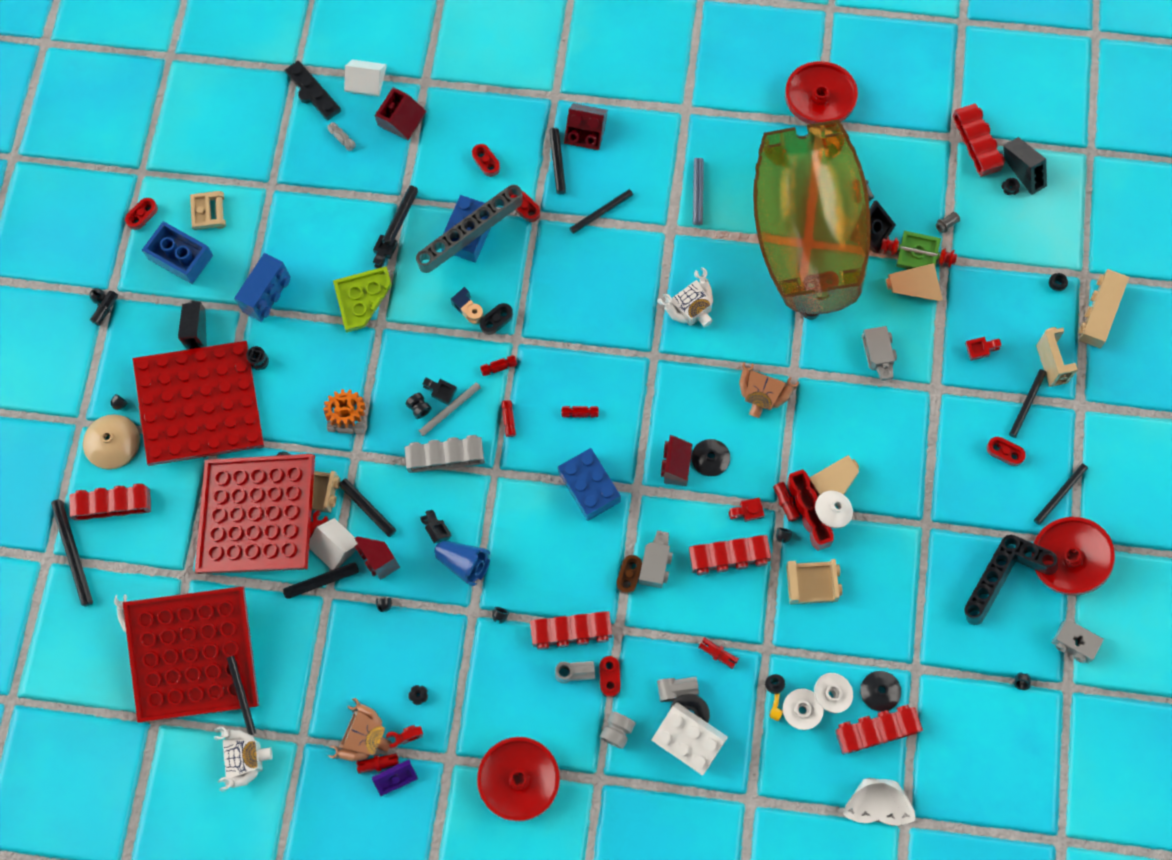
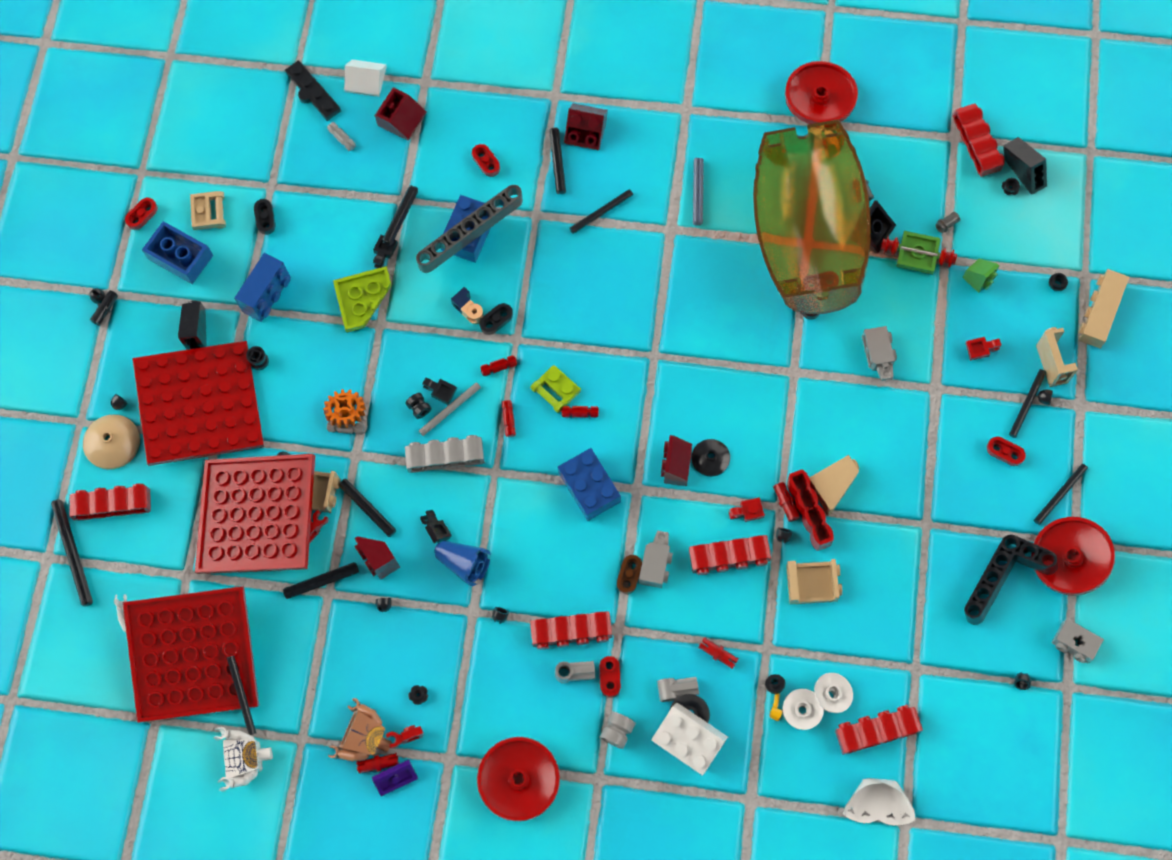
(264, 218): none -> black plate
(332, 543): white slope -> none
(528, 206): red plate -> none
(560, 384): none -> lime plate
(691, 303): white torso -> none
(763, 390): nougat torso -> none
(829, 514): white dish -> none
(875, 699): black dish -> none
(916, 282): tan slope -> none
(981, 274): none -> bright green slope
(1045, 396): none -> black hinge

